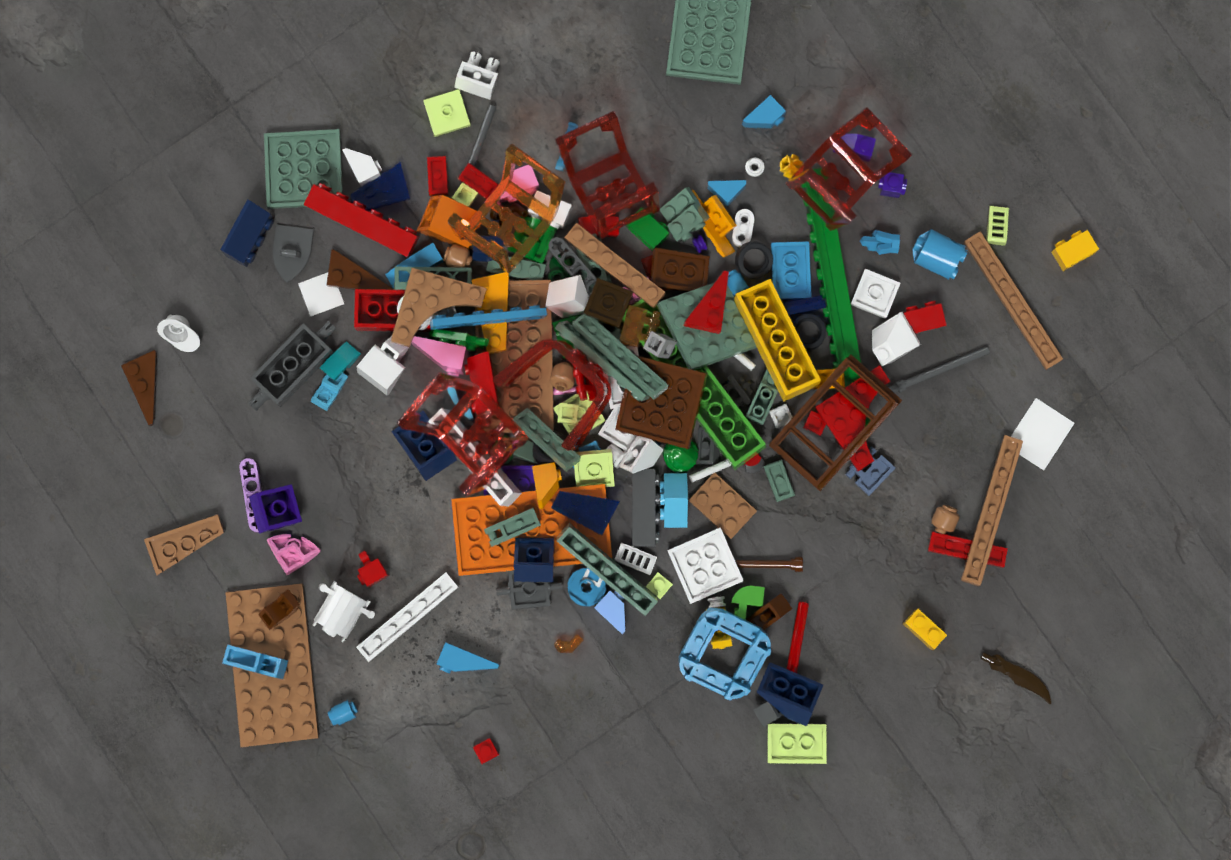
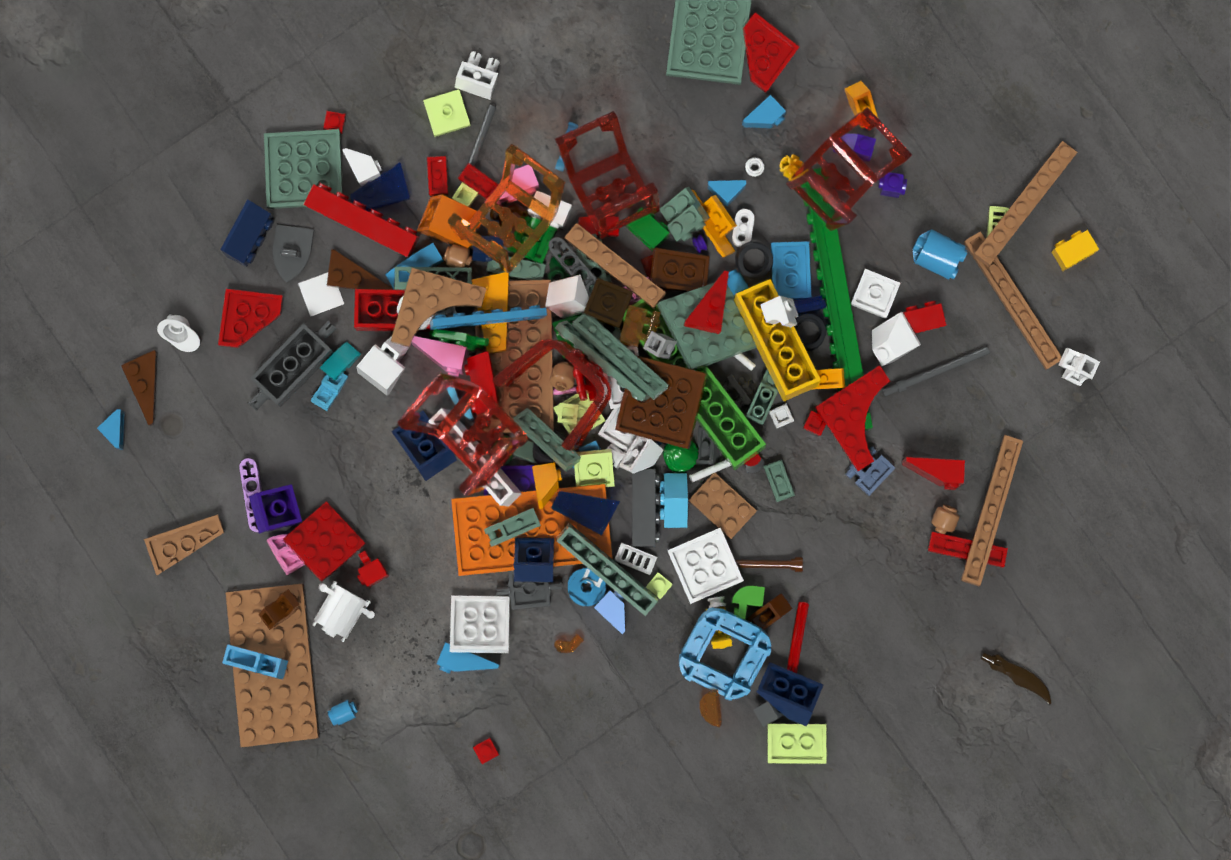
(113, 428): none -> dark azure slope
(246, 315): none -> red plate
(324, 541): none -> red plate
(334, 121): none -> red plate
(407, 617): white plate -> none
(479, 624): none -> white plate
(710, 708): none -> clear orange tile
(766, 51): none -> red plate
(780, 310): none -> white brick
(860, 98): none -> light orange slope
(876, 421): reddish brown piece -> none
(881, 242): dark azure rock -> none
(924, 629): yellow brick -> none
(939, 471): none -> red slope
(1025, 204): none -> medium nougat plate
(1041, 433): white sticker -> none
(1078, 366): none -> white brick

